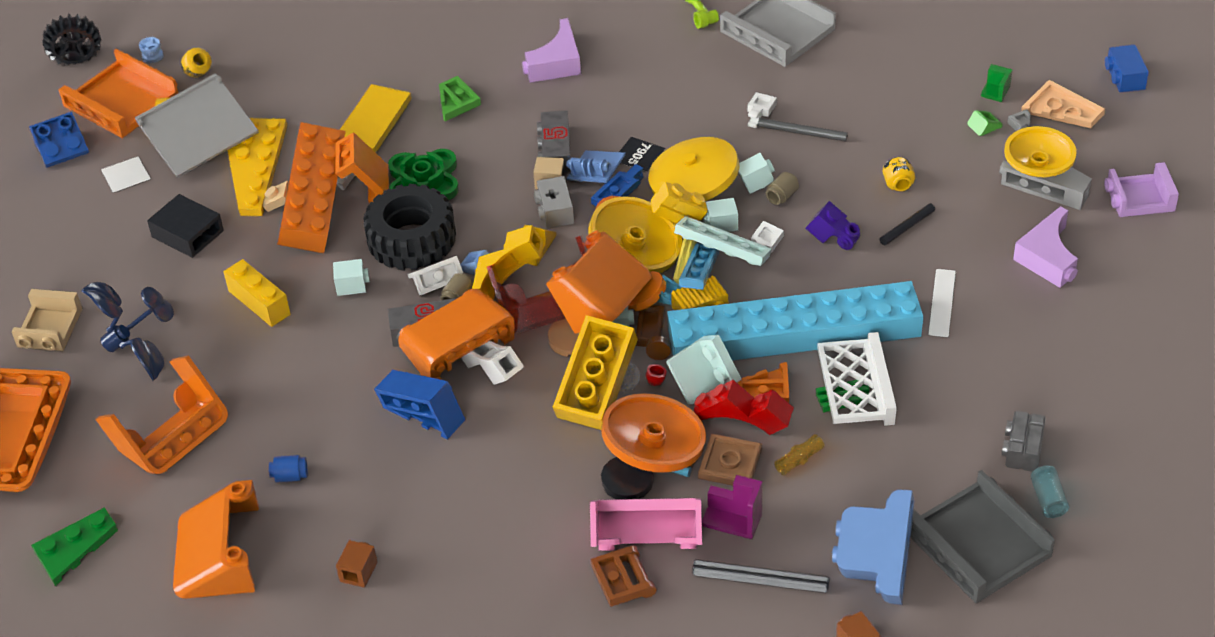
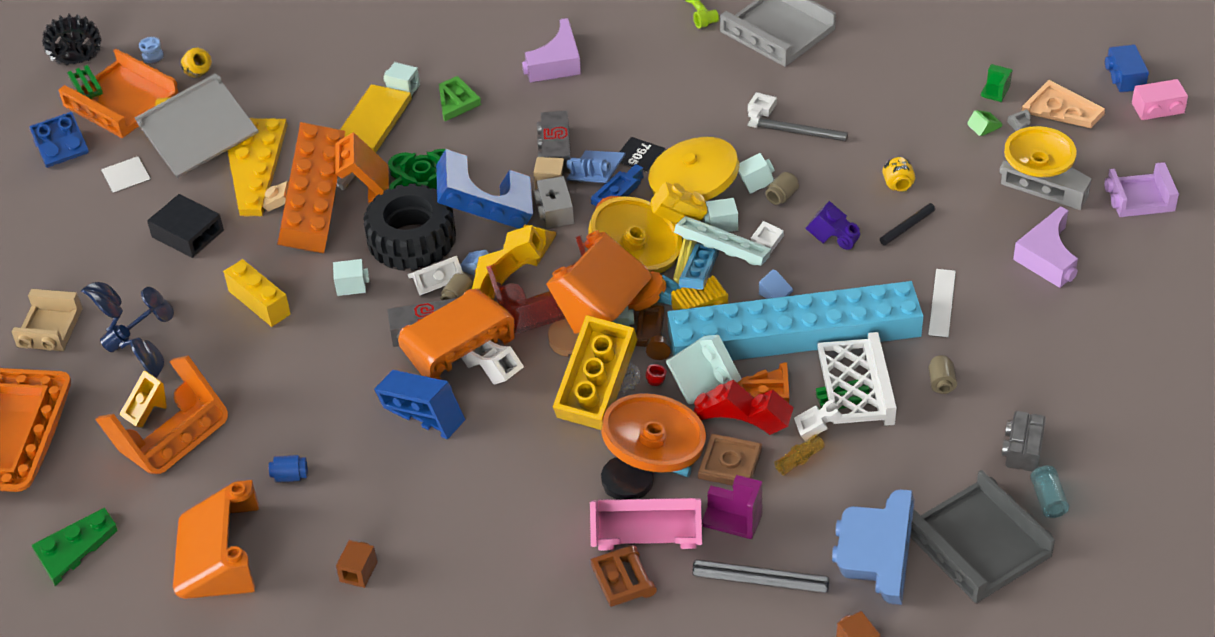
(81, 74): none -> green tile
(145, 395): none -> yellow slope
(402, 77): none -> light aqua brick
(459, 192): none -> blue arch
(774, 286): none -> light blue slope
(815, 419): none -> white plate
(942, 374): none -> dark tan brick
(1159, 99): none -> bright pink brick

